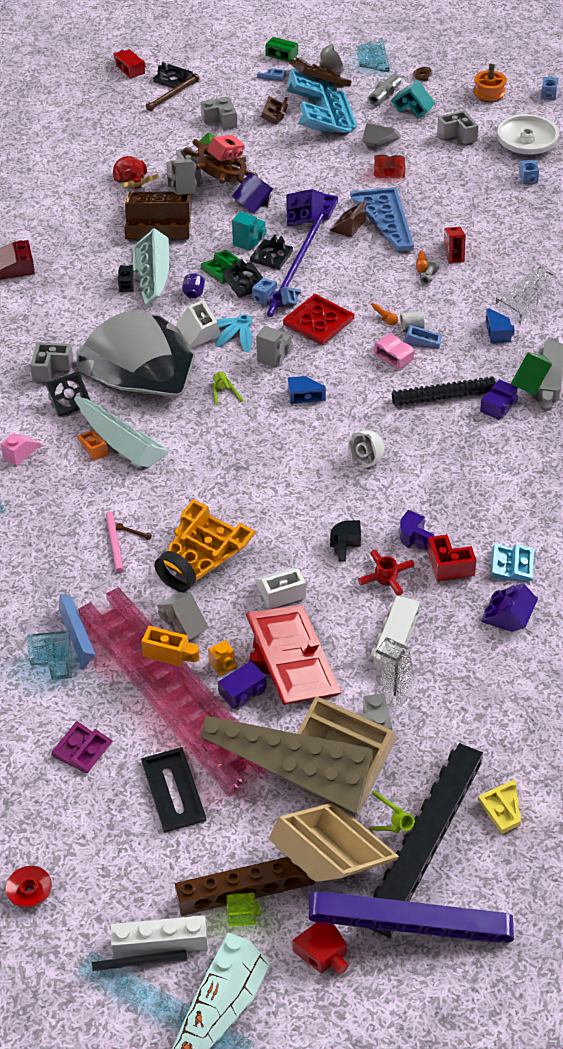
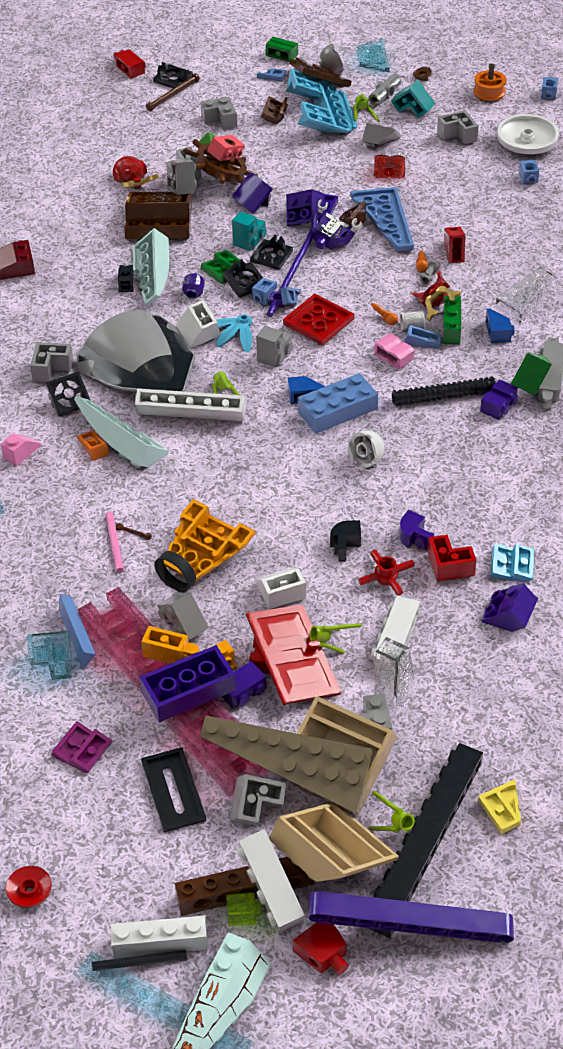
(187, 683): none -> dark purple brick
(190, 405): none -> white brick
(251, 794): none -> light grey brick
(271, 881): none -> white wedge
(323, 634): none -> lime plant
(331, 231): none -> dark purple torso
(337, 403): none -> medium blue brick
(361, 103): none -> lime plant
(435, 295): none -> helmet
(452, 321): none -> green arch

